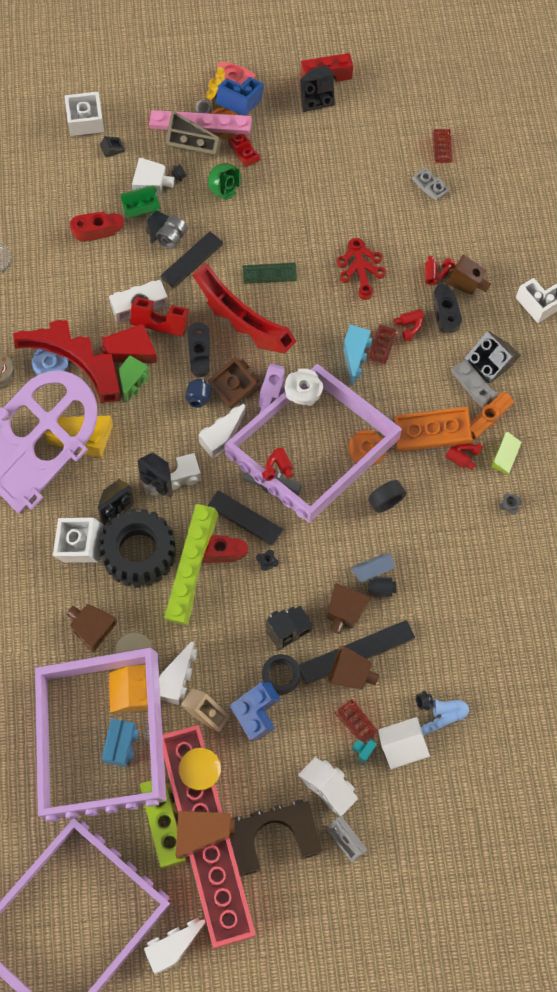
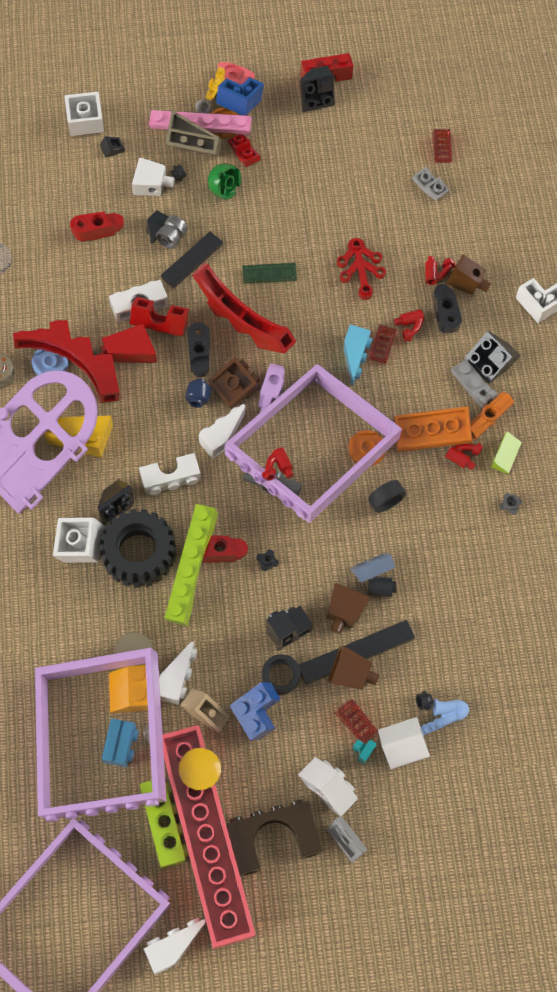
(91, 625): reddish brown torso -> none
(132, 376): bright green slope -> none
(140, 201): green bracket -> none
(156, 472): black slope -> none
(201, 830): dark orange slope -> none
(245, 518): black tile -> none
(301, 396): white plate -> none

